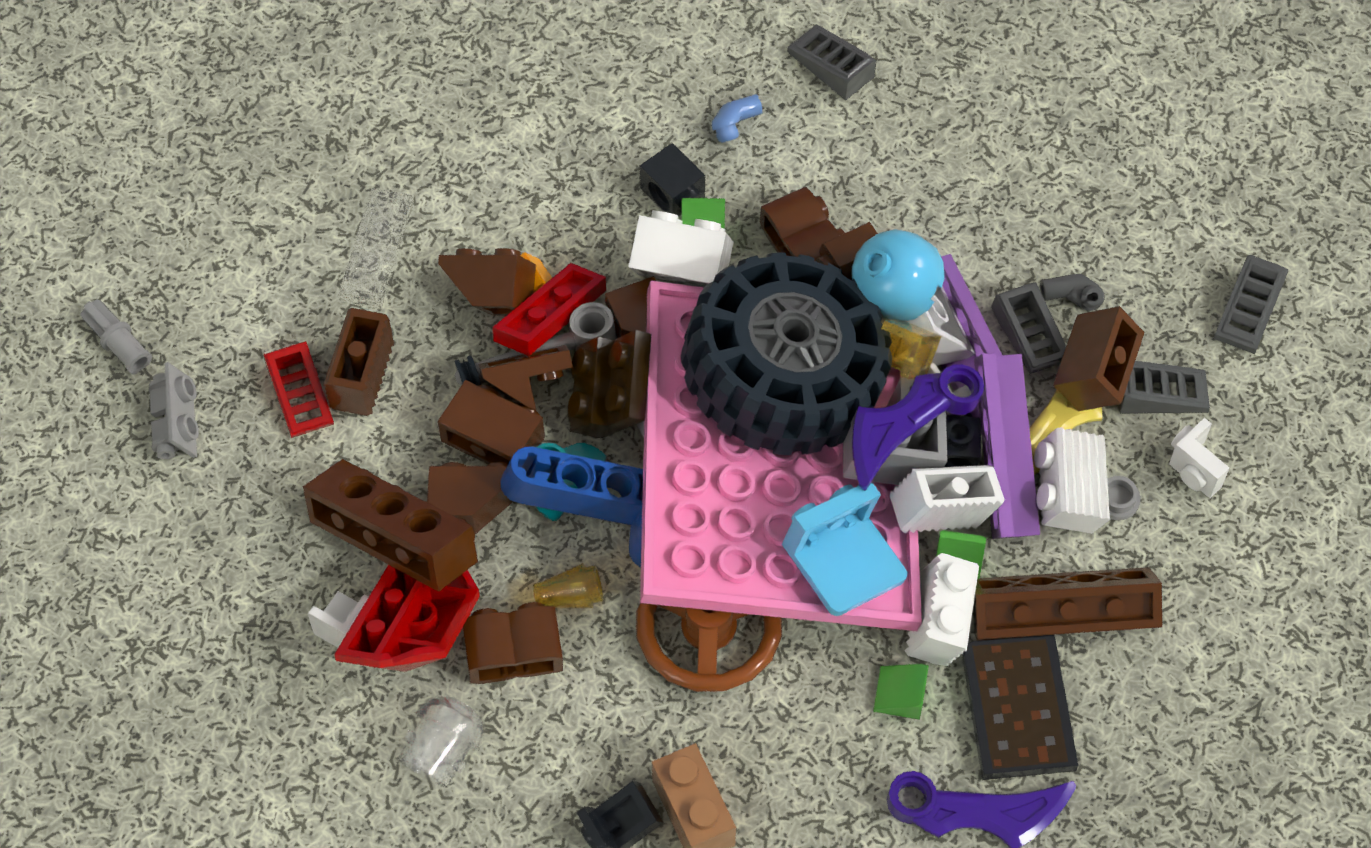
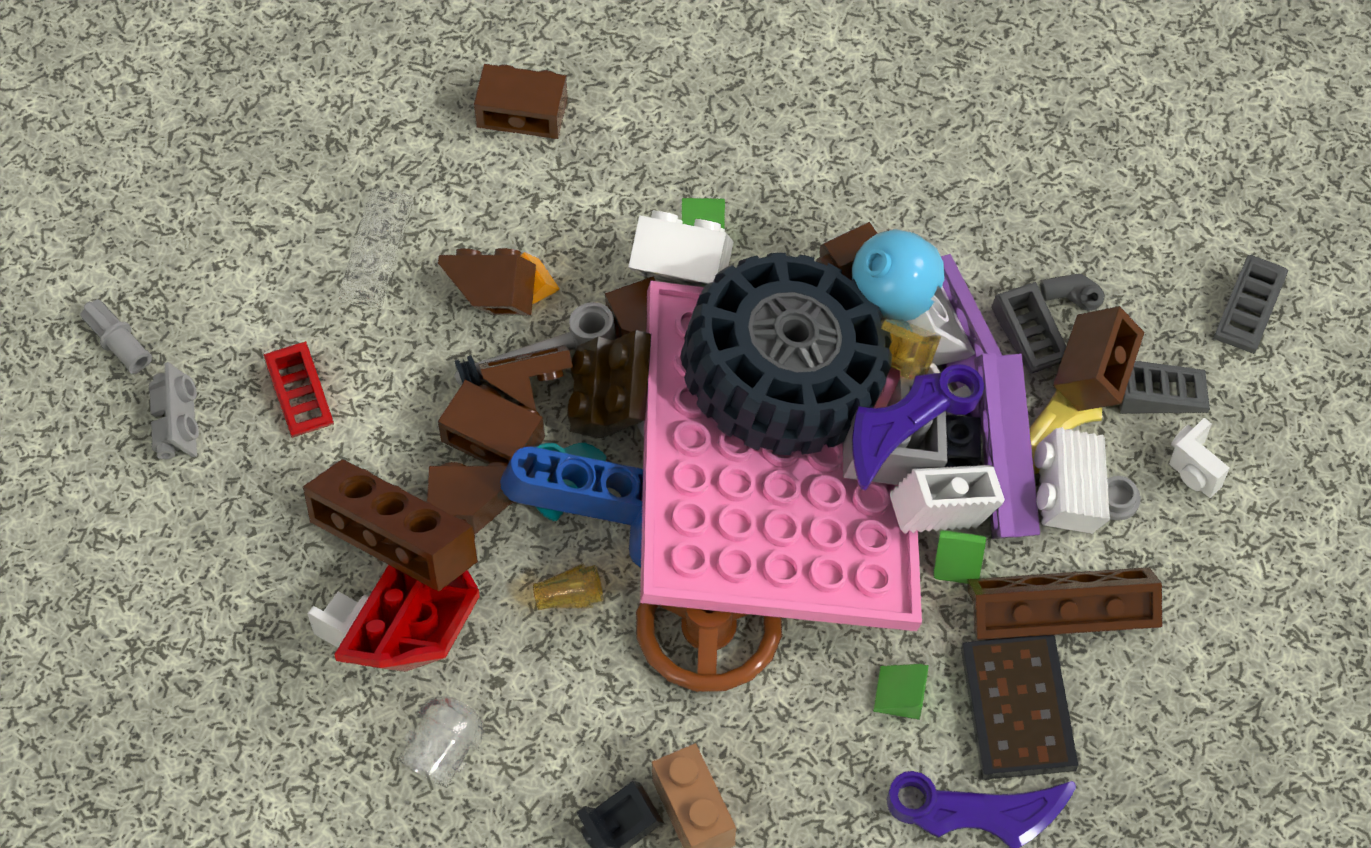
(359, 362): reddish brown brick -> none
(512, 643): reddish brown brick -> none
(521, 101): none -> reddish brown brick
(548, 309): red plate -> none
(671, 177): black brick -> none
(732, 113): medium blue arm -> none
(798, 224): reddish brown brick -> none
(842, 82): dark grey slope -> none
(843, 550): medium azure bracket -> none
(946, 610): white brick -> none

